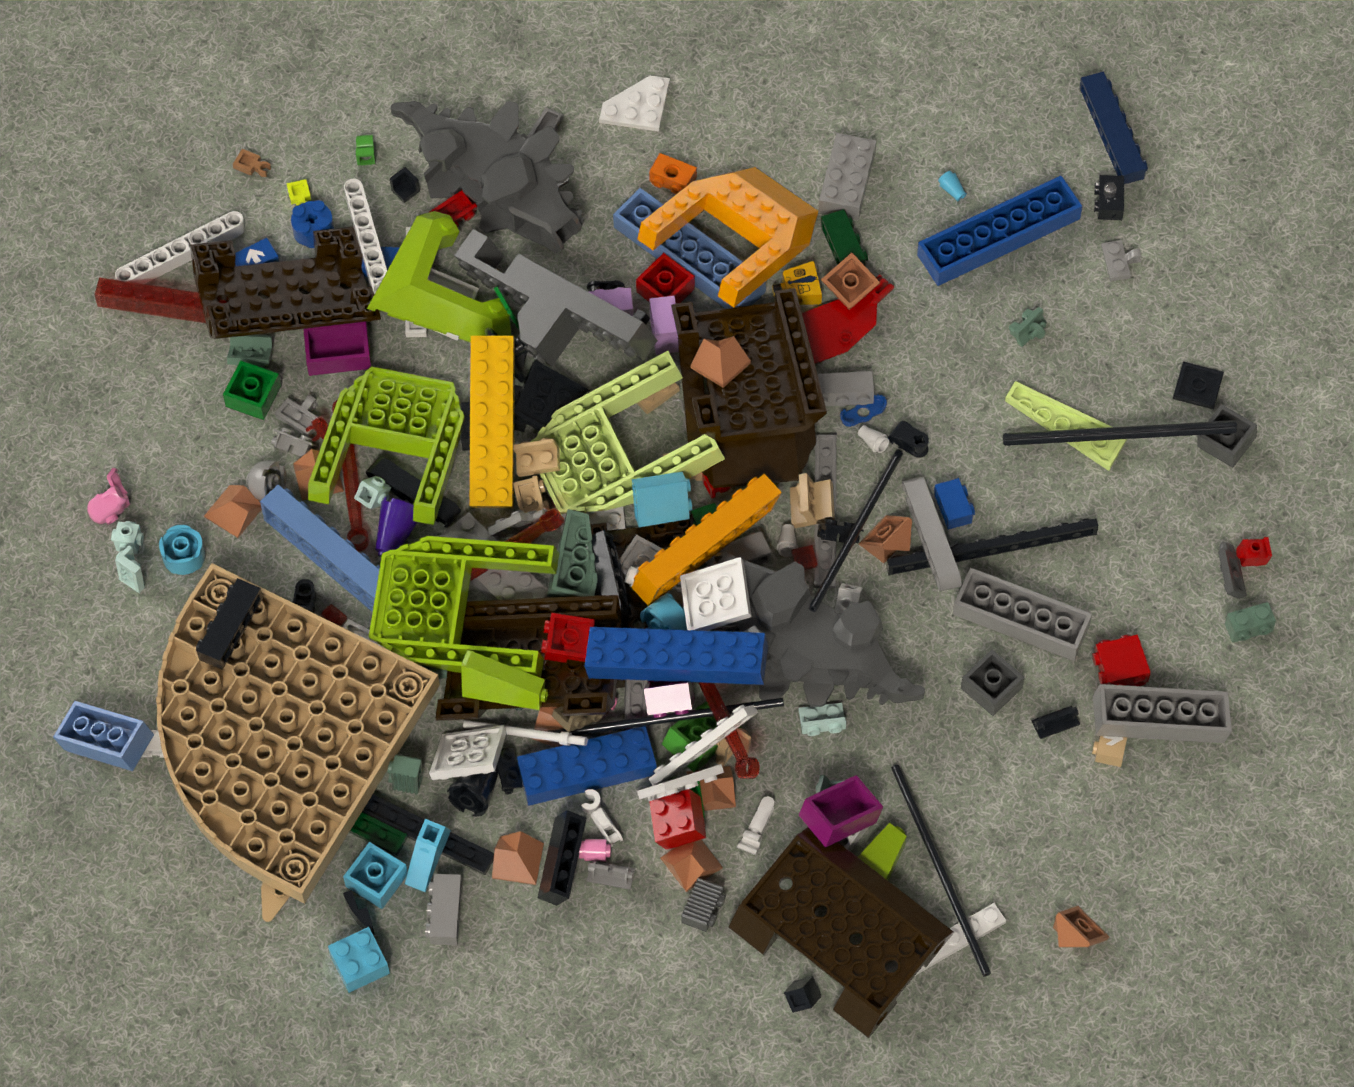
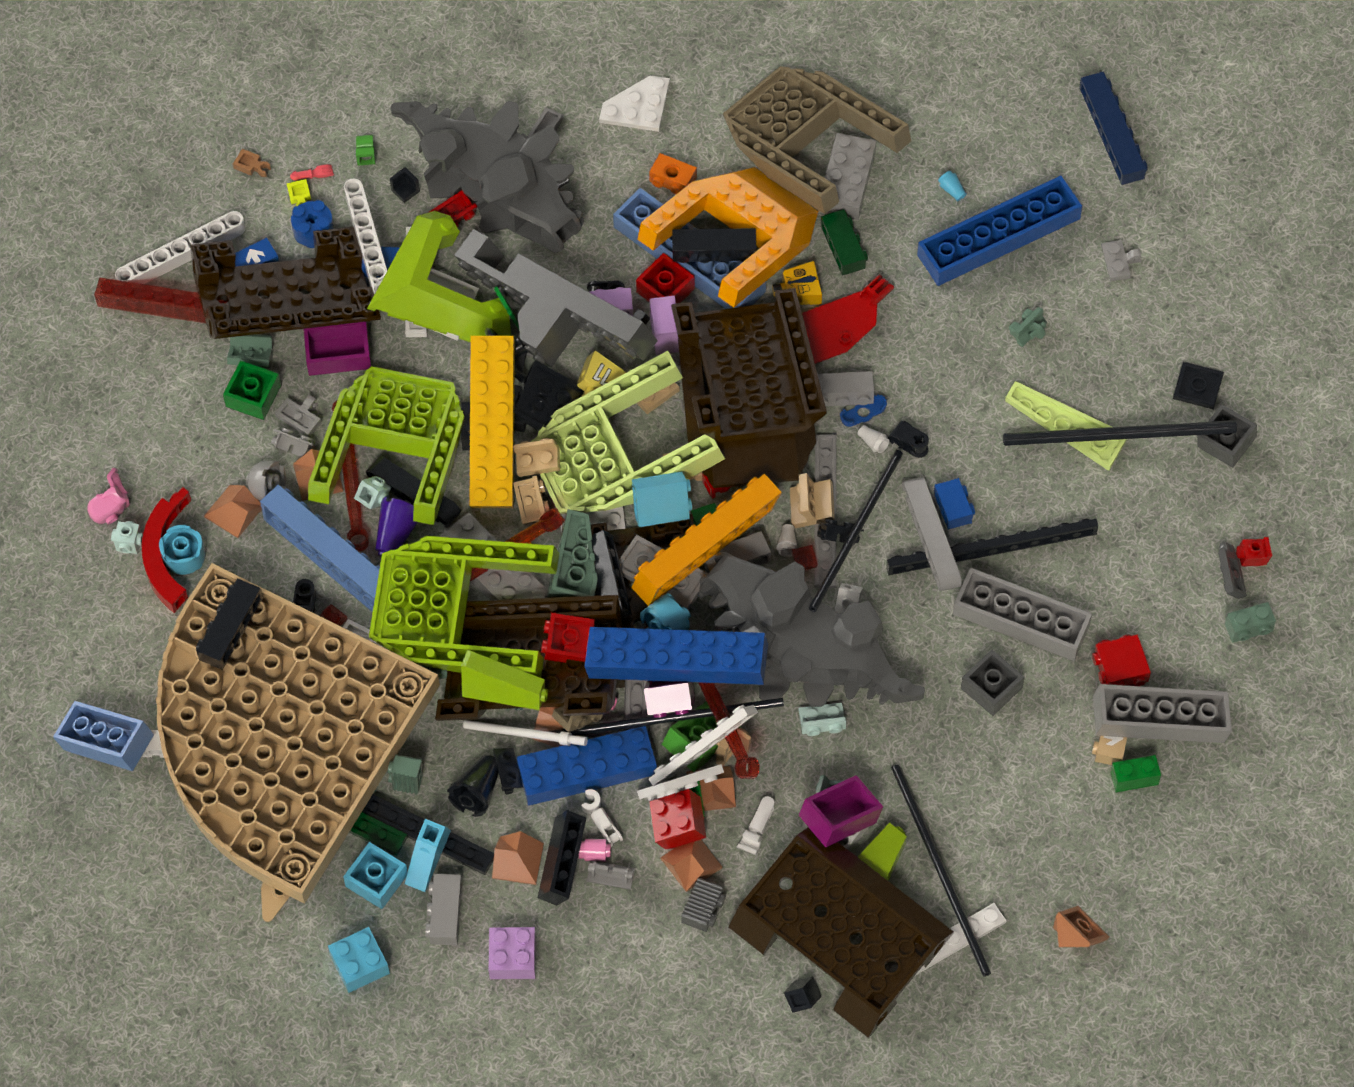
(129, 569): light aqua bracket -> none
(159, 521): none -> red arch
(319, 172): none -> coral piece
(320, 425): clear red tile -> none
(360, 916): black slope -> none
(468, 752): white plate -> none
(512, 953): none -> lavender brick
(516, 523): light grey plate -> none
(597, 372): none -> light yellow torso
(632, 571): white plate -> none
(713, 244): none -> black brick
(716, 595): white plate -> none
(720, 360): nougat slope -> none
(792, 111): none -> dark tan wedge
(850, 281): nougat slope -> none
(888, 536): nougat slope -> none
(1056, 722): black hinge -> none
(1110, 197): black piece -> none
(1135, 773): none -> green brick

